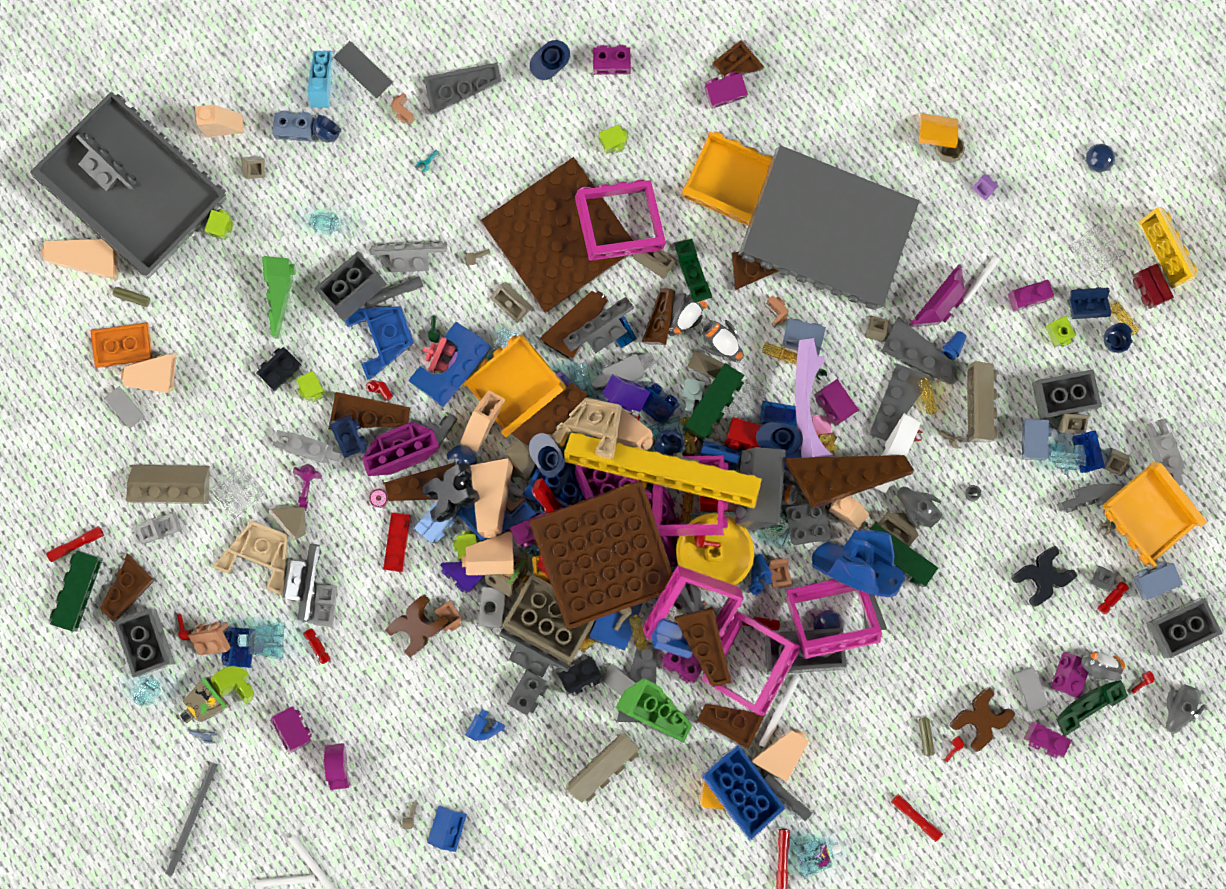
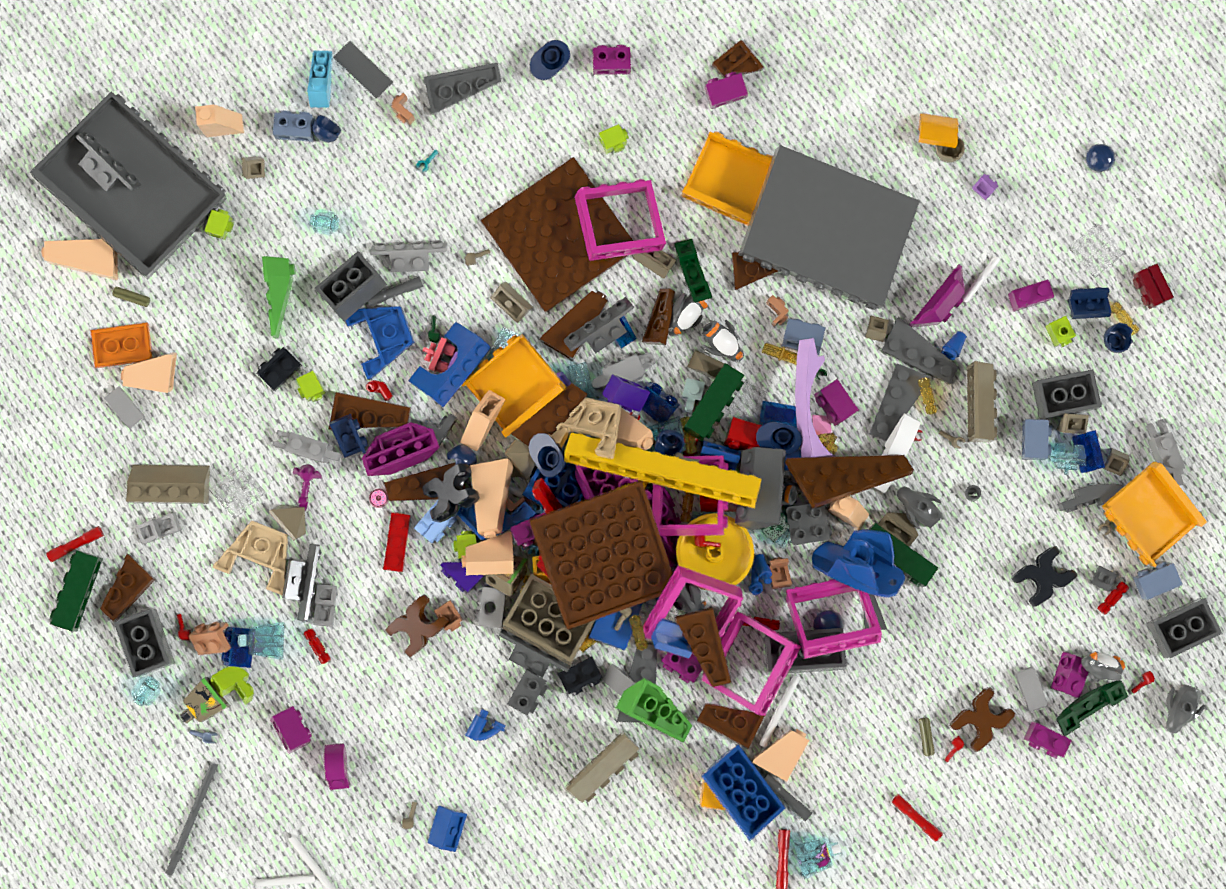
(1168, 247): yellow slope -> none

